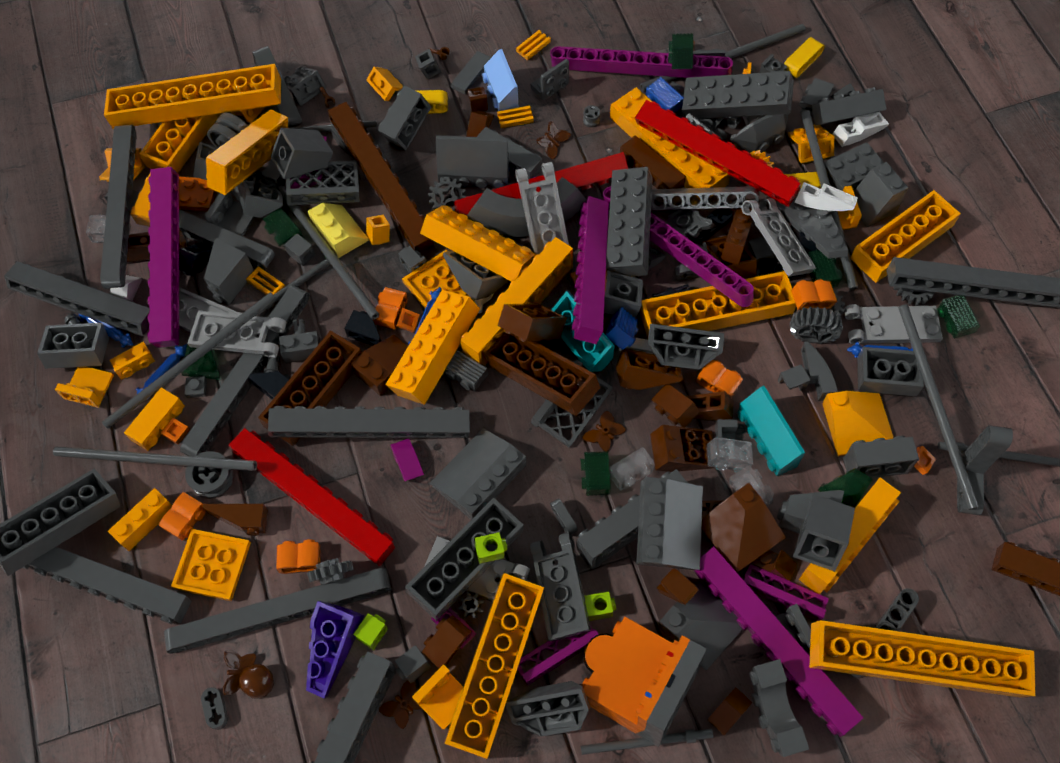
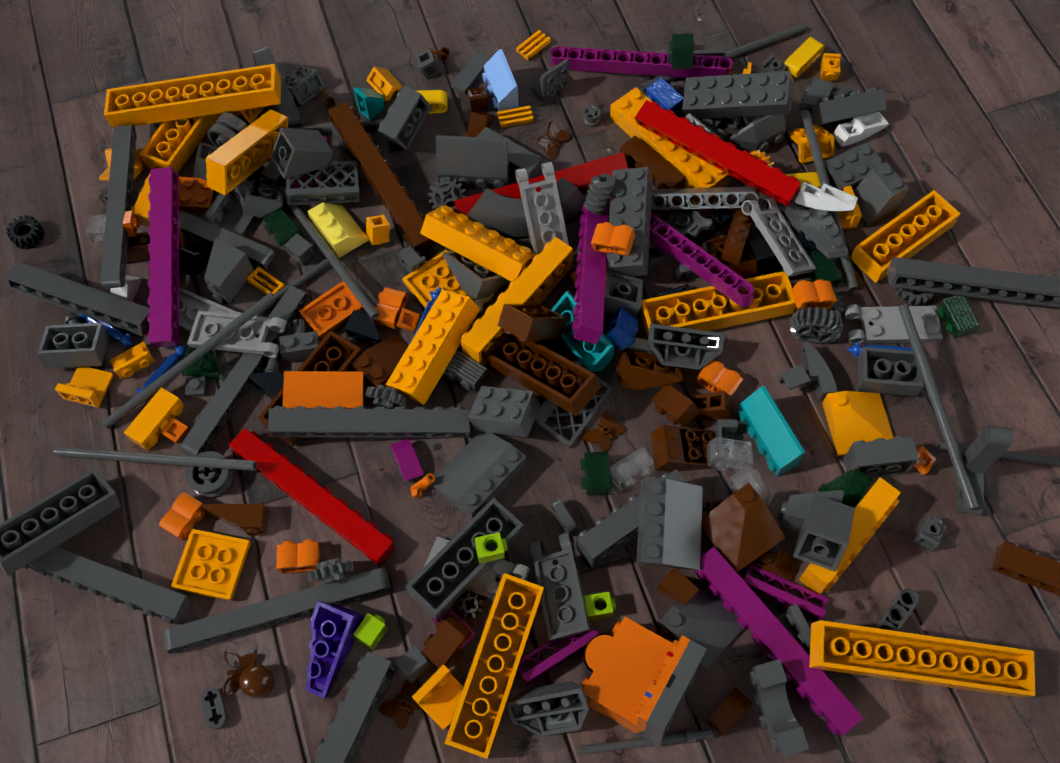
(21, 225): none -> black tyre
(130, 223): none -> orange plate
(140, 519): light orange brick -> none
(322, 389): none -> orange tile
(330, 309): none -> orange plate
(369, 102): none -> teal slope
(385, 397): none -> dark grey gear
(417, 488): none -> orange arm
(504, 411): none -> dark grey brick
(599, 193): none -> dark grey piece
(613, 239): none -> orange brick
(830, 67): none -> light orange brick
(926, 537): none -> dark grey brick

